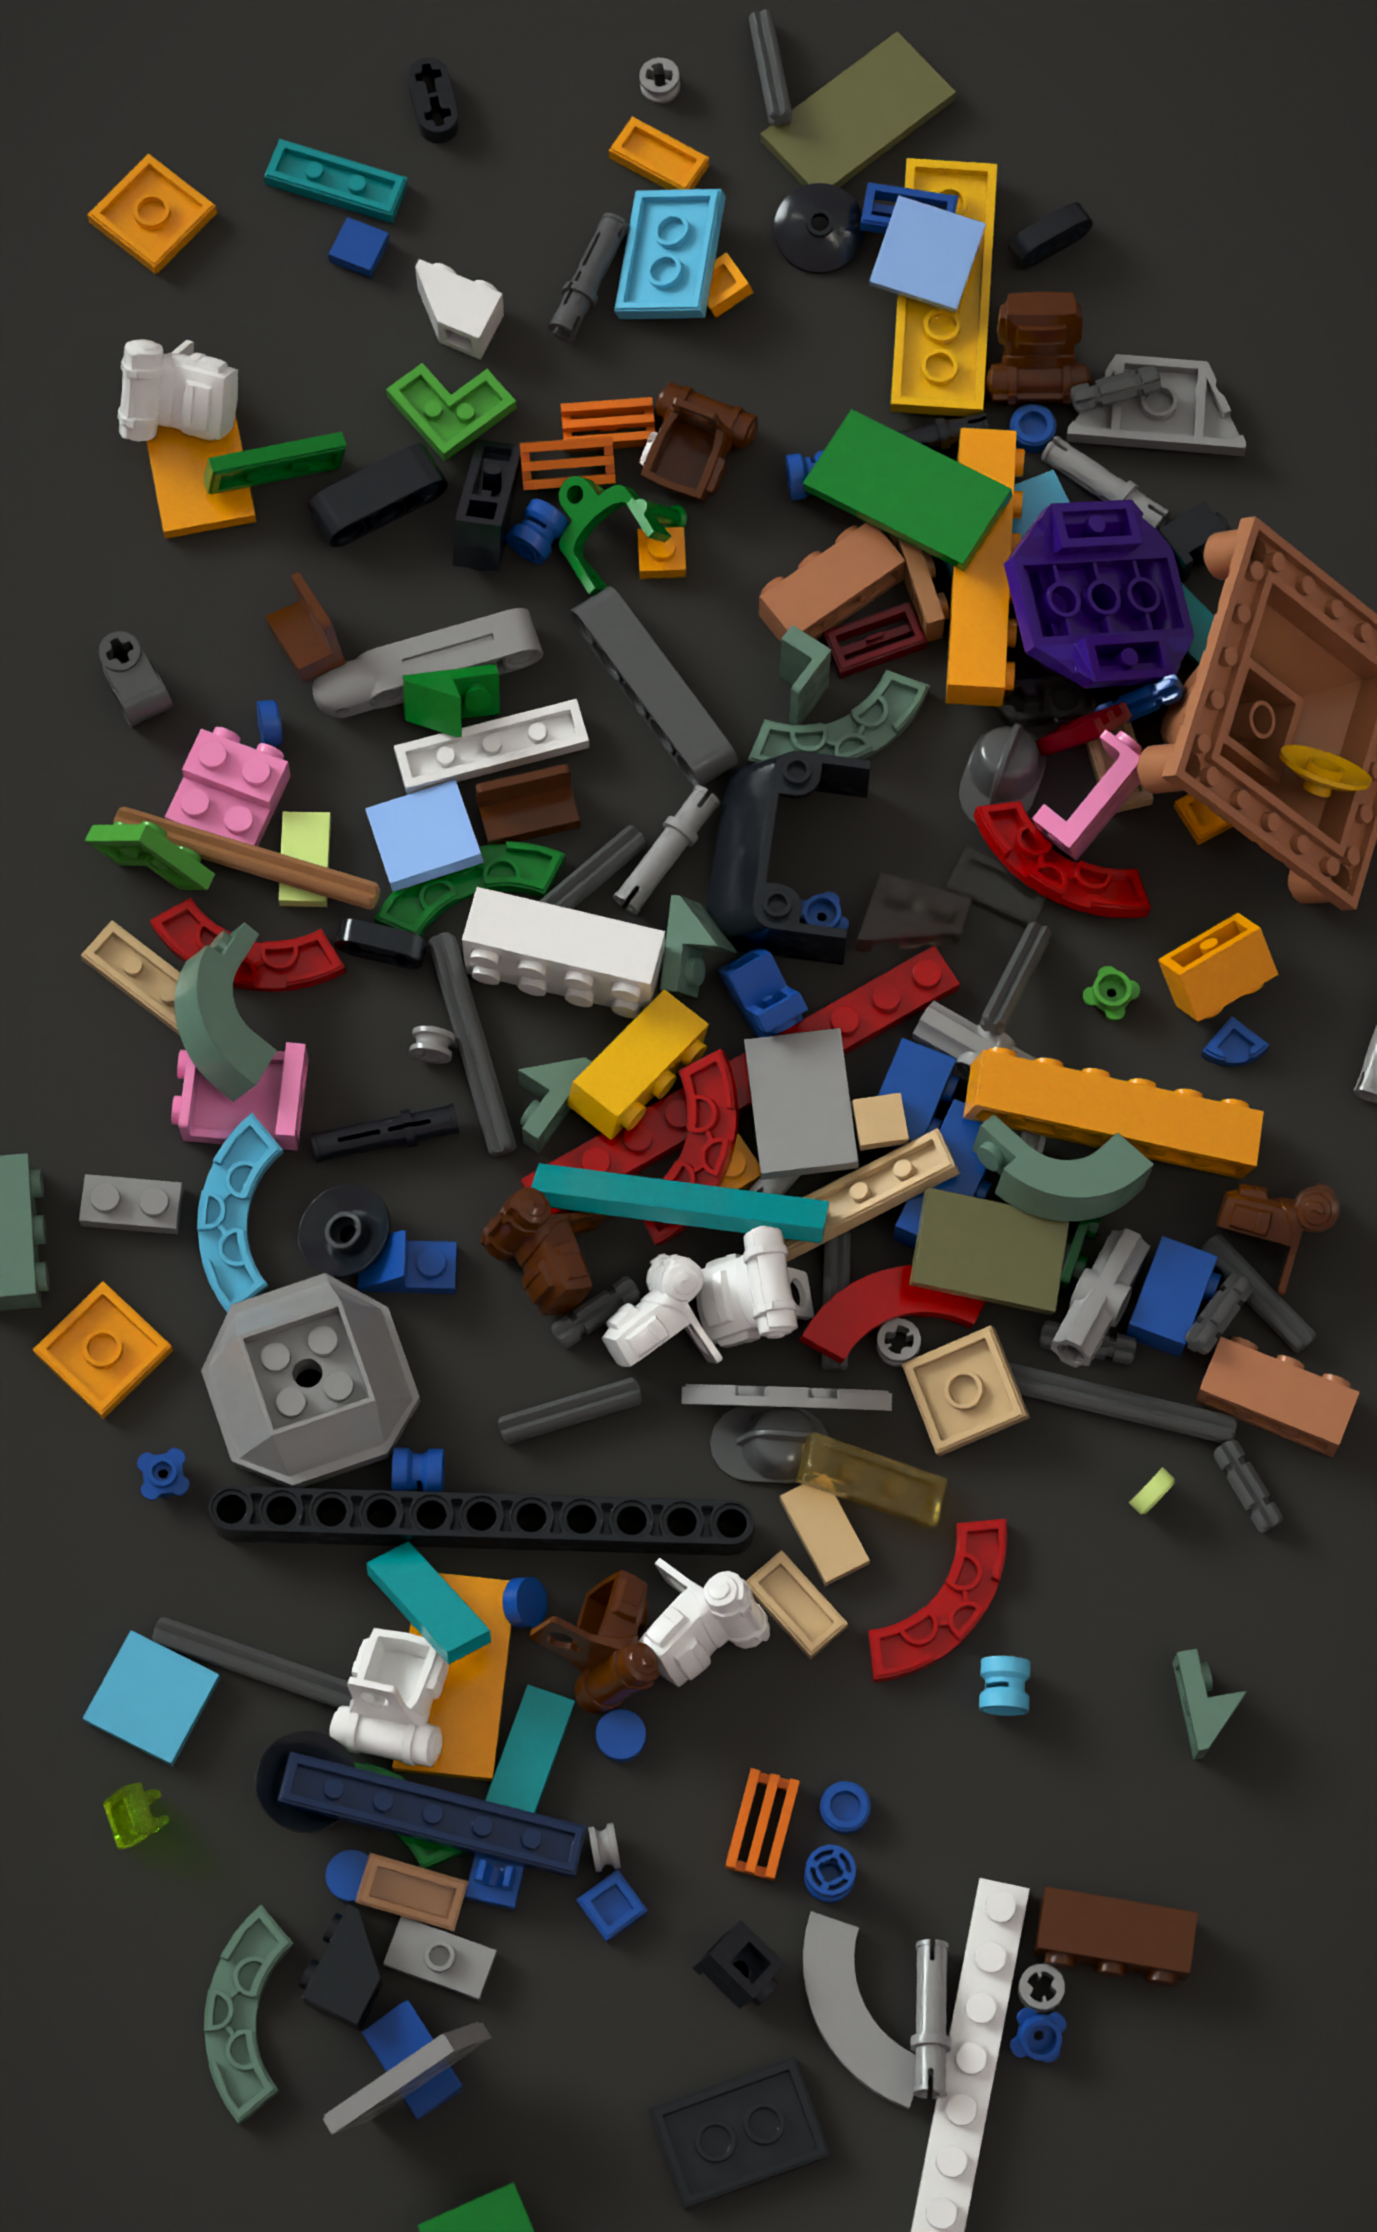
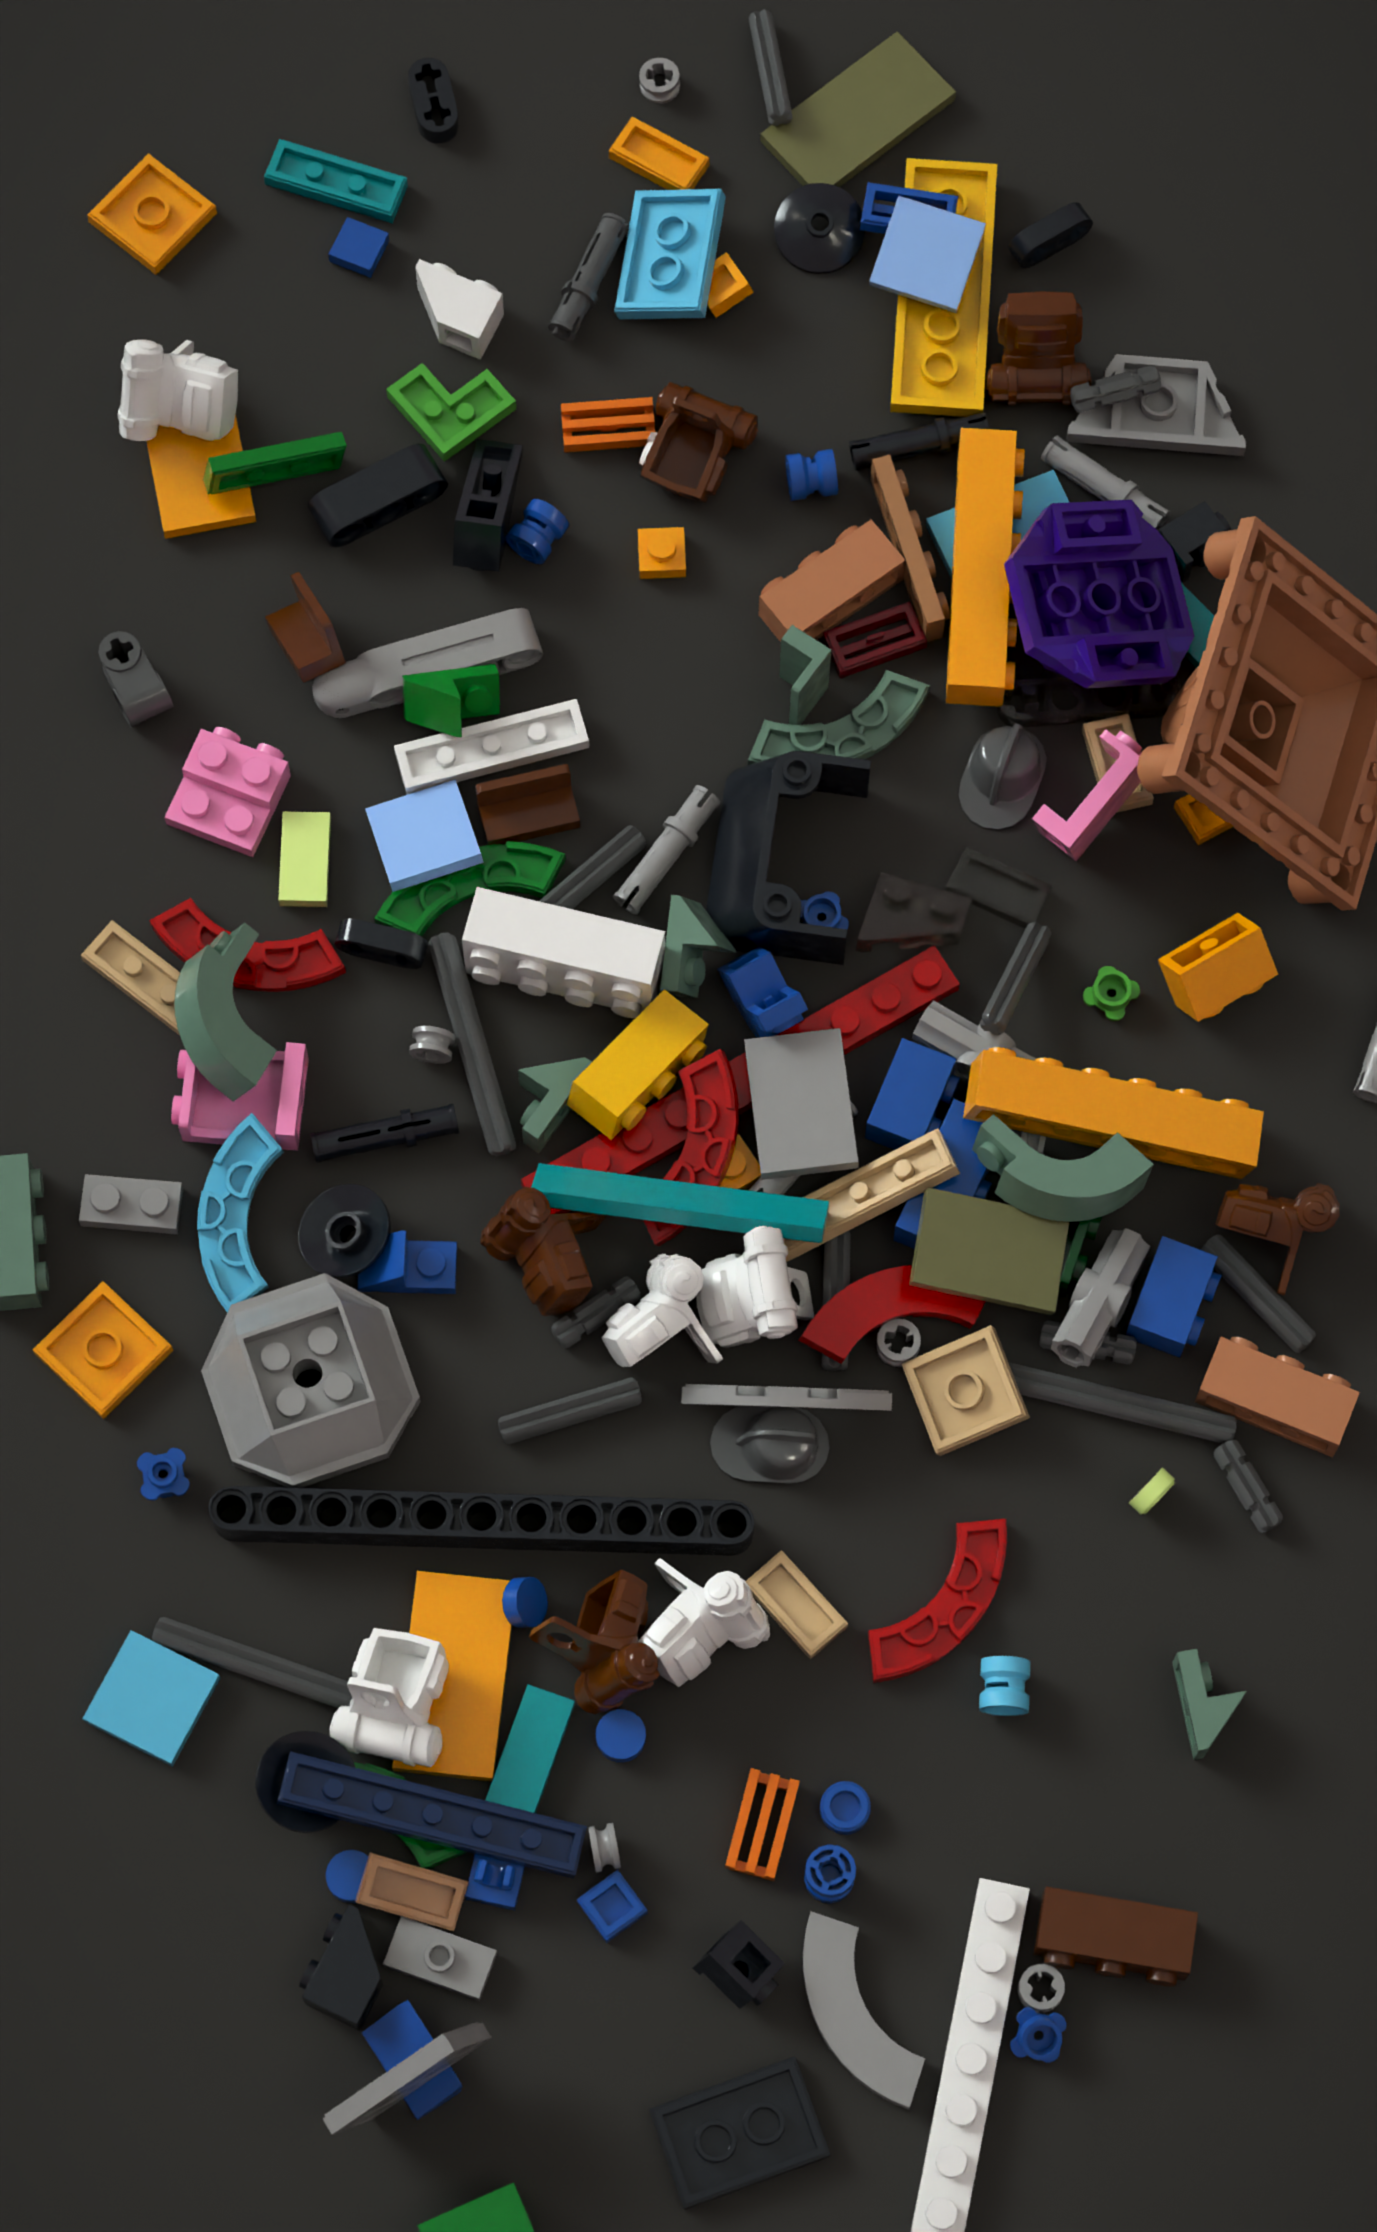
(131, 1816): clear neon green tile -> none
(147, 846): bright green plate -> none
(233, 2013): sand green tile -> none
(262, 861): medium nougat axle -> none
(269, 722): blue tile -> none
(418, 1471): blue wheel -> none
(428, 1602): teal tile -> none
(566, 444): orange tile -> none
(591, 504): green piece -> none
(654, 687): dark grey beam -> none
(824, 1532): tan tile -> none
(871, 1480): clear yellow tile -> none
(880, 1121): tan tile -> none
(907, 489): green tile -> none
(931, 2019): light grey pin -> none
(1034, 427): blue tile -> none
(1071, 884): red tile -> none
(1083, 729): dark red tile -> none
(1150, 697): blue axle -> none
(1218, 1313): dark grey axle -> none
(1234, 1045): blue tile -> none
(1324, 770): yellow dish -> none

